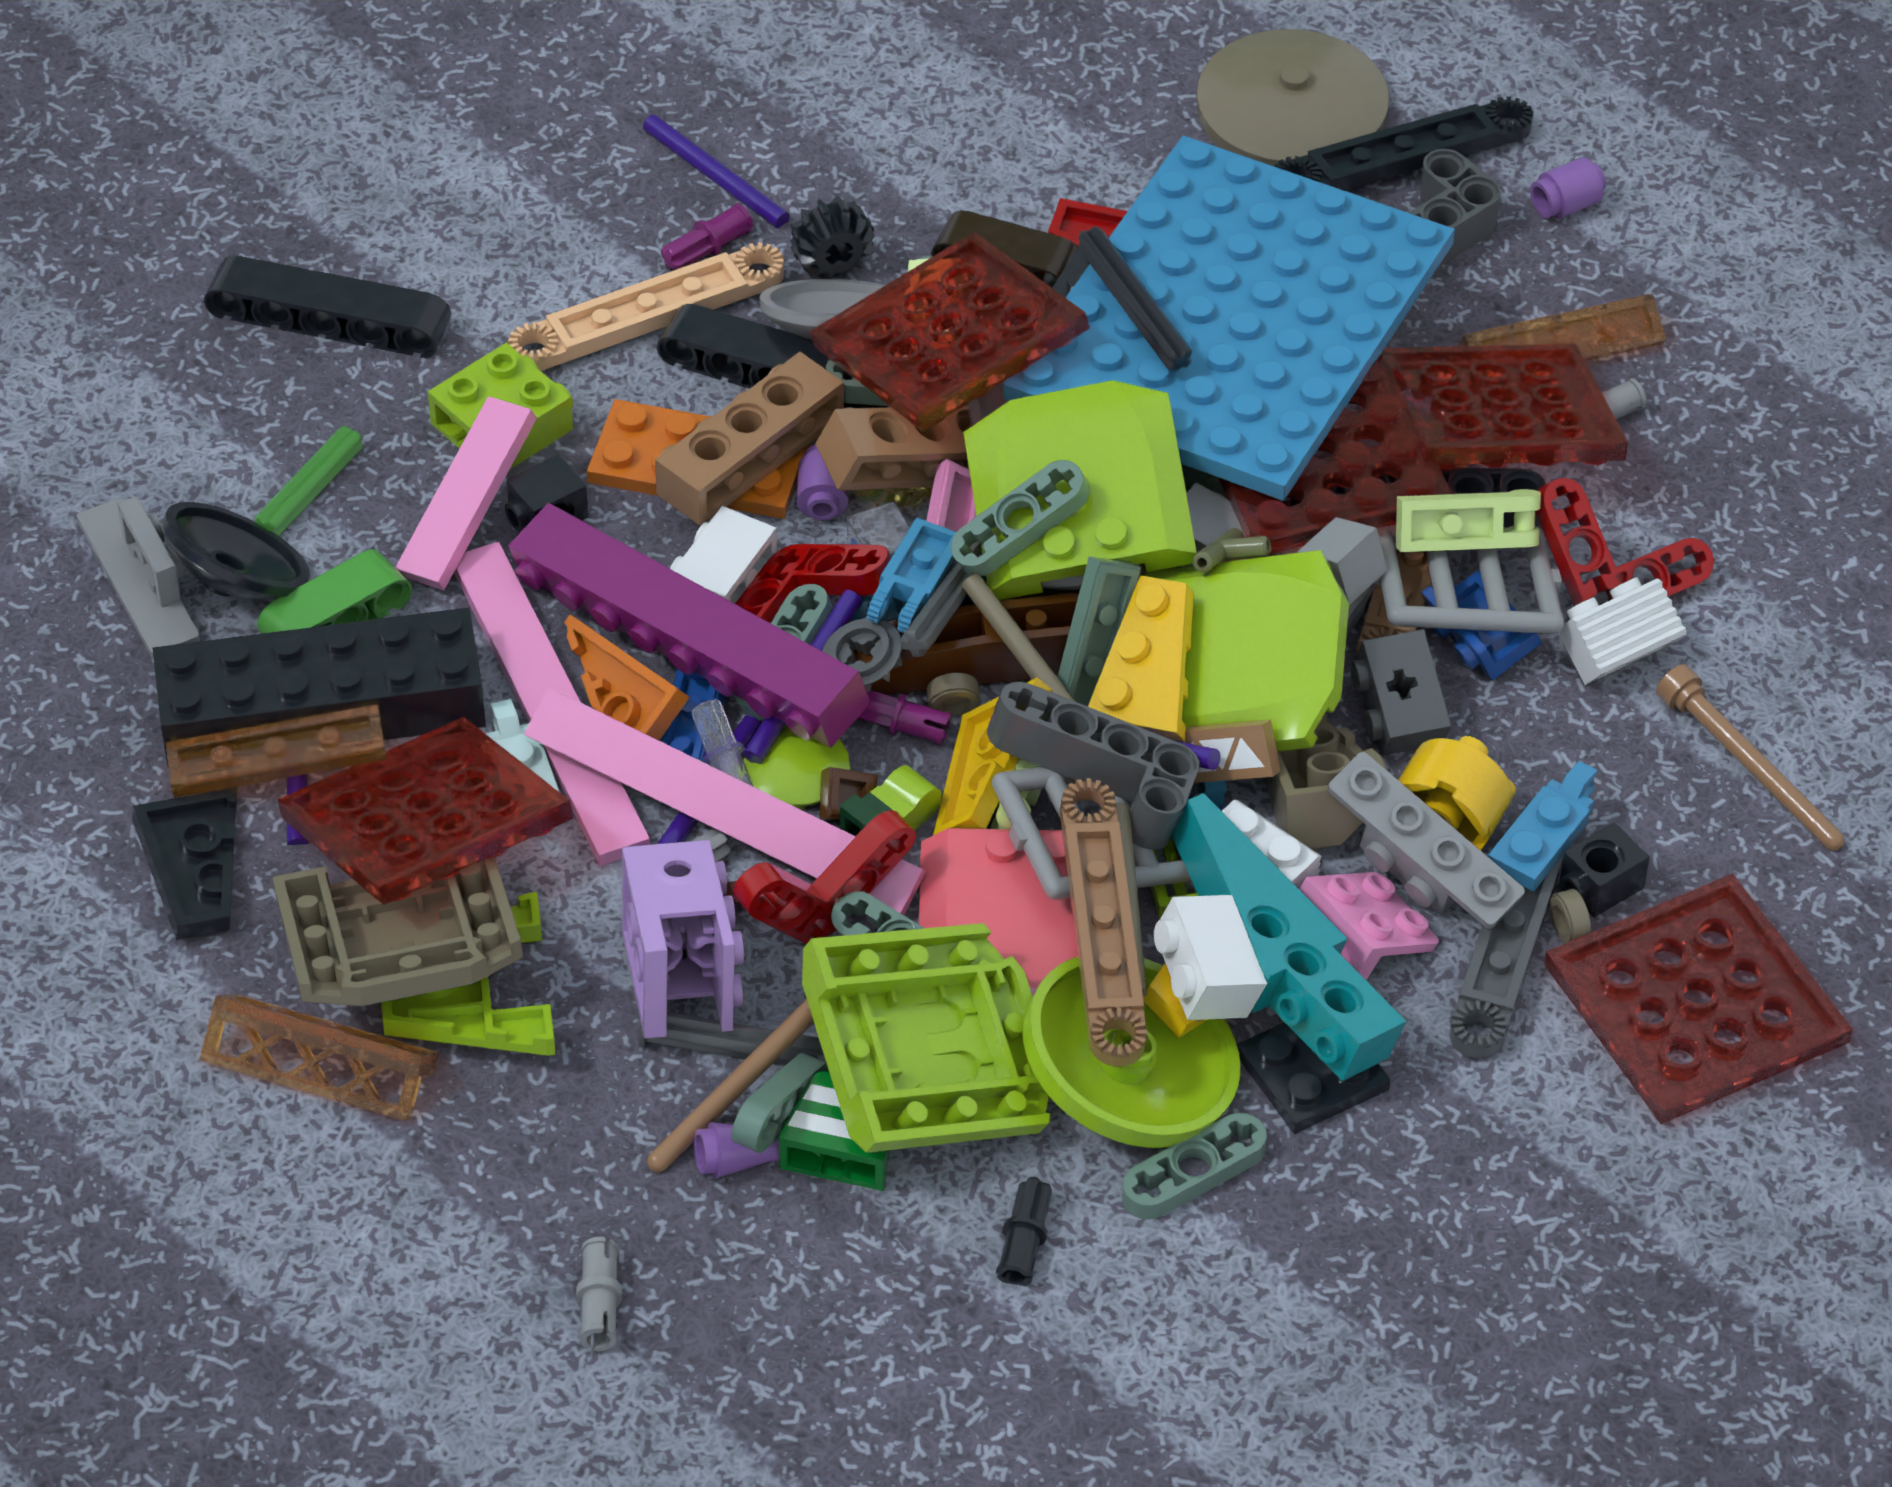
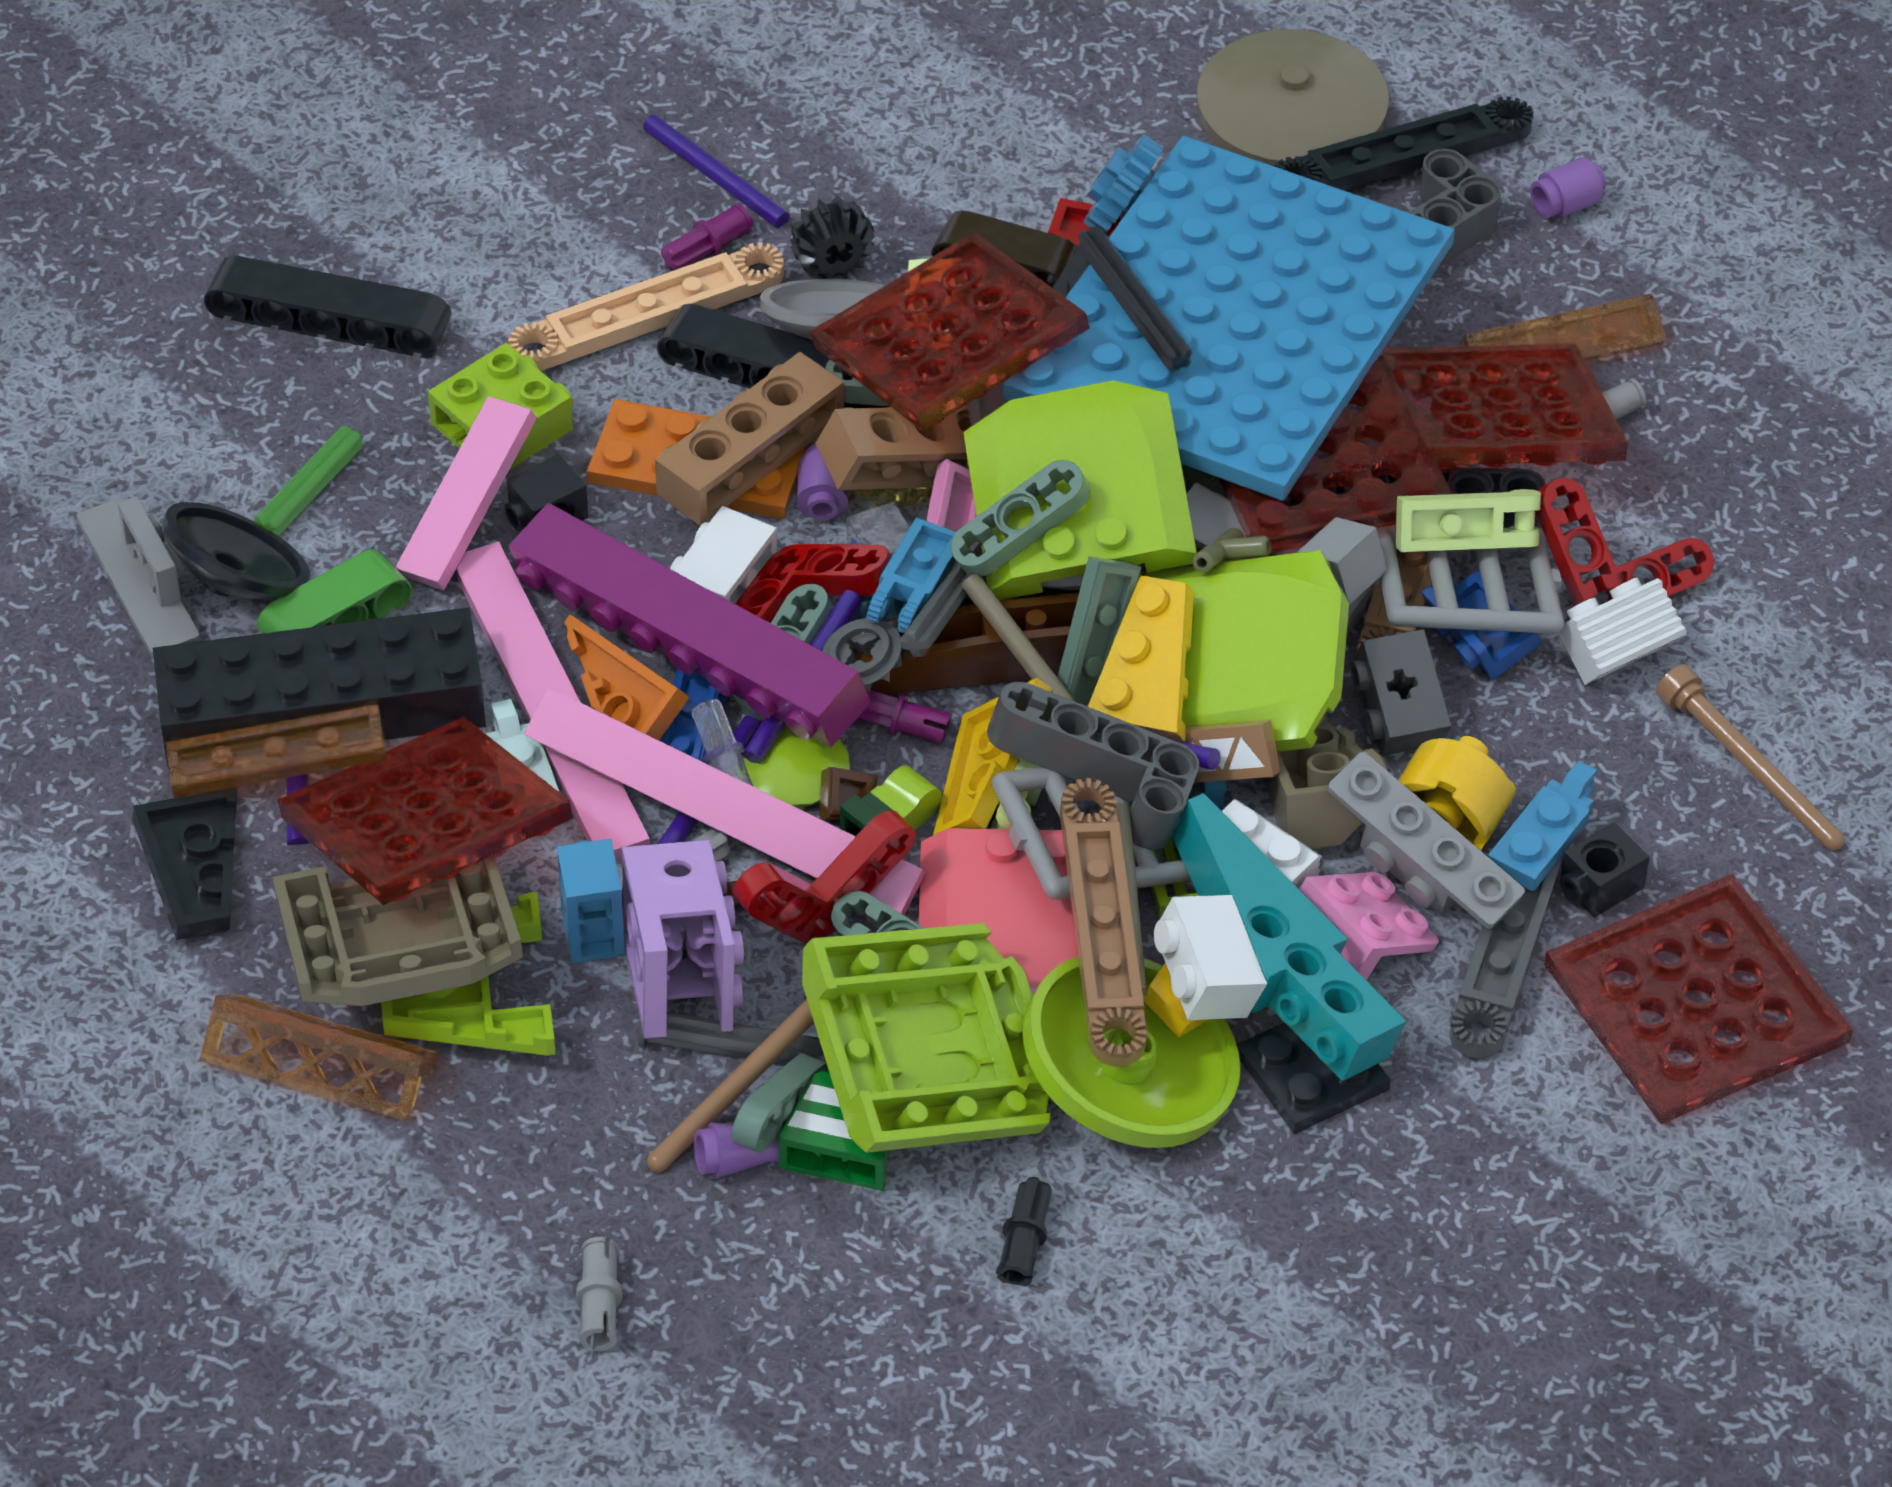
(591, 900): none -> dark azure brick
(954, 693): dark tan tile -> none
(1121, 182): none -> dark azure gear
(1204, 1146): sand green beam -> none
(1569, 915): dark tan tile -> none

